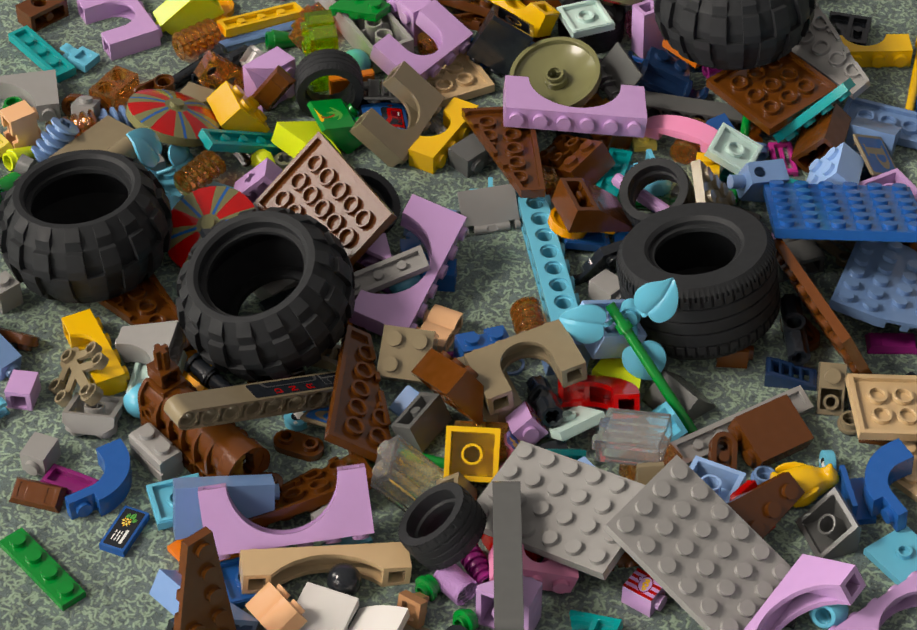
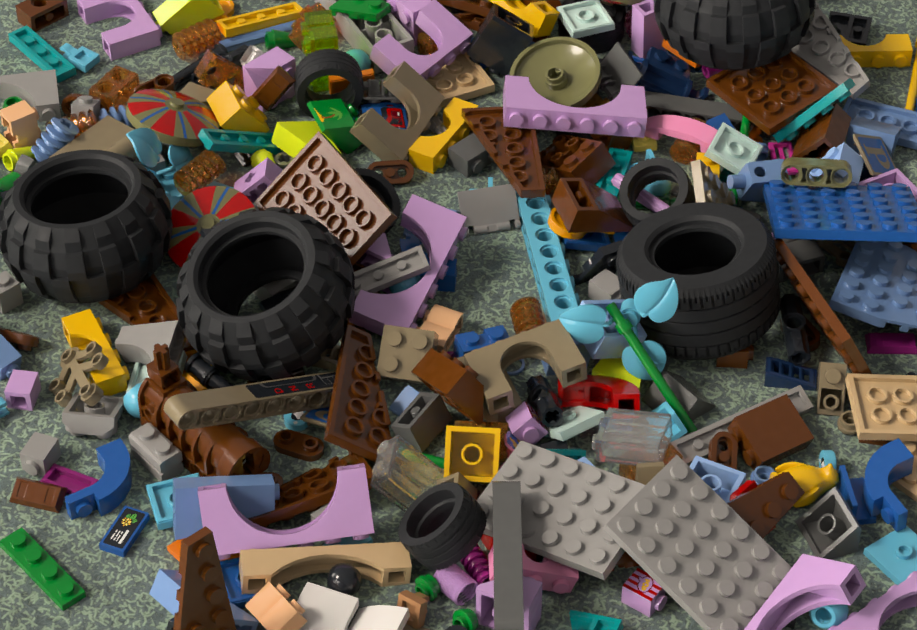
(390, 168): none -> reddish brown plate
(826, 179): none -> olive beam

